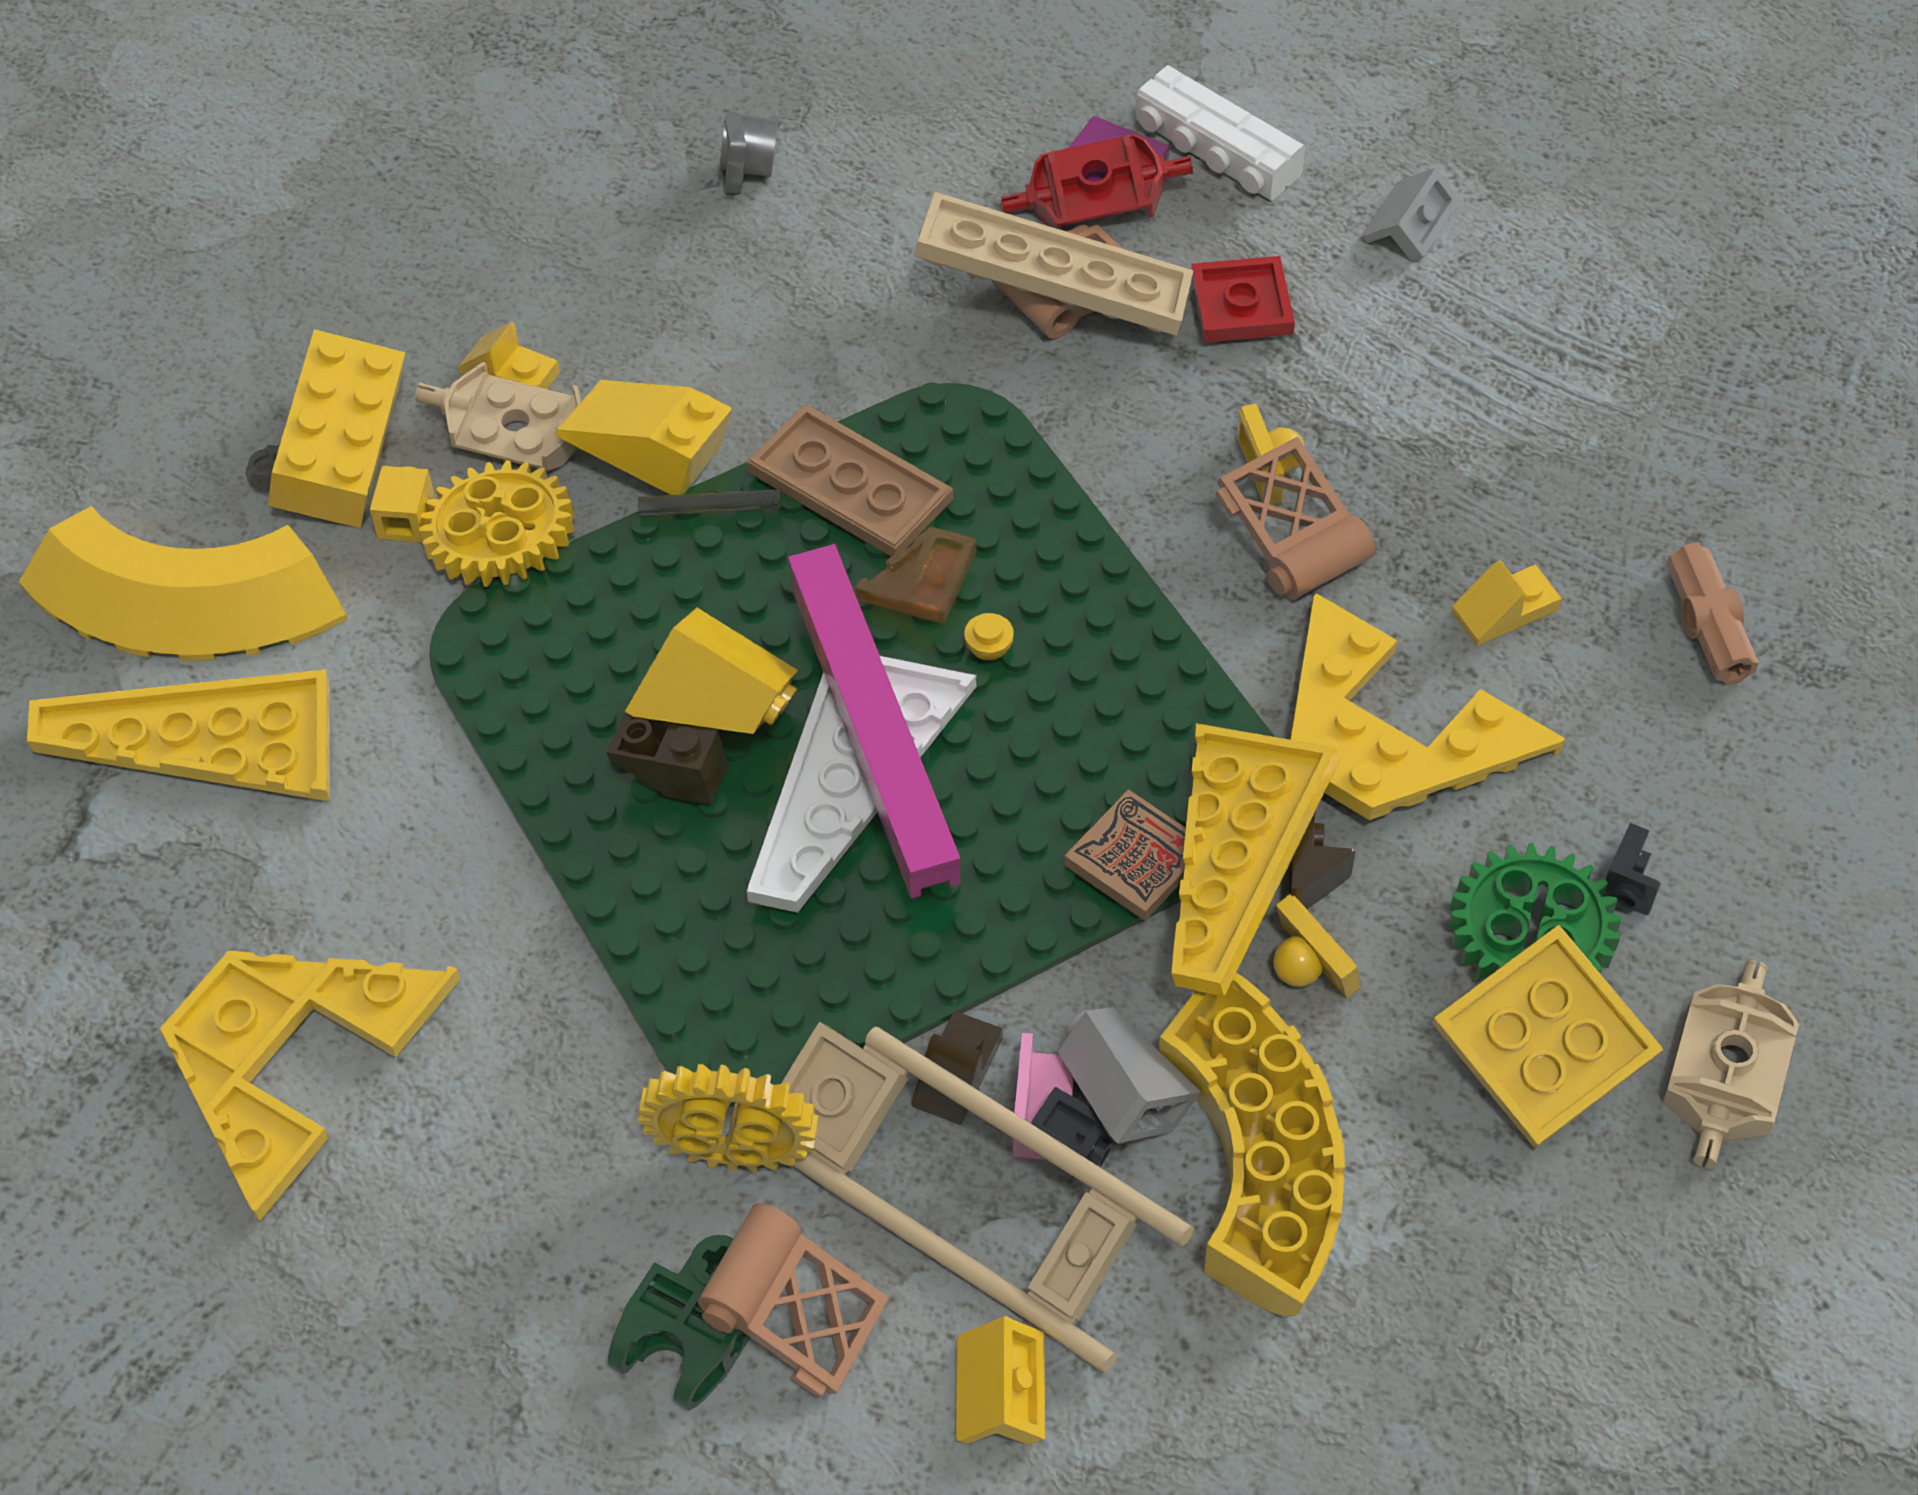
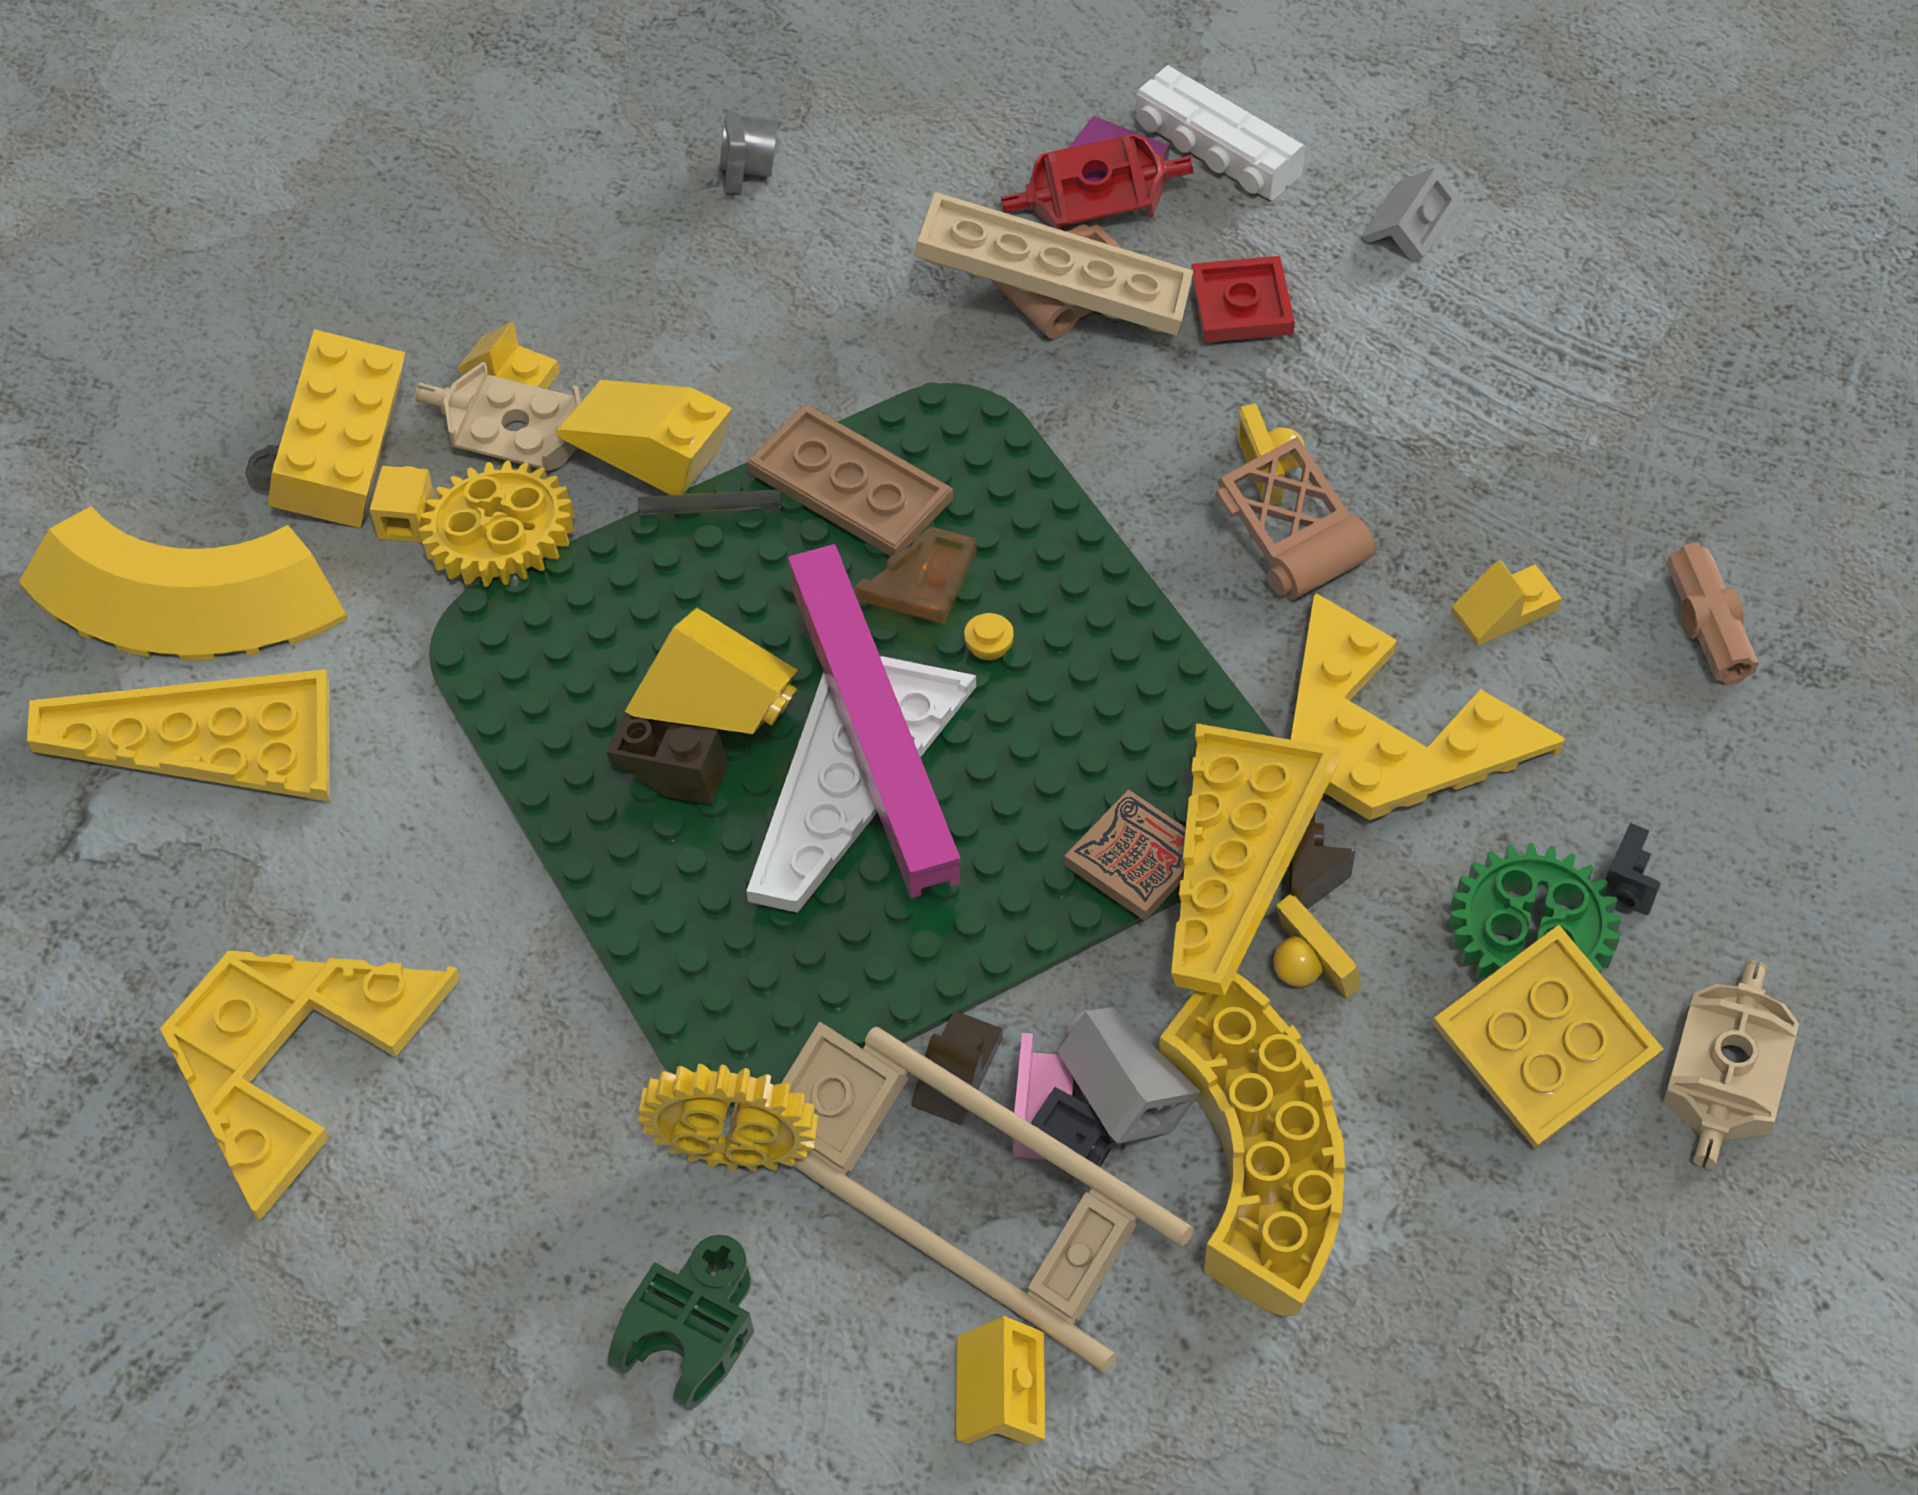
(752, 1279): nougat piece -> none

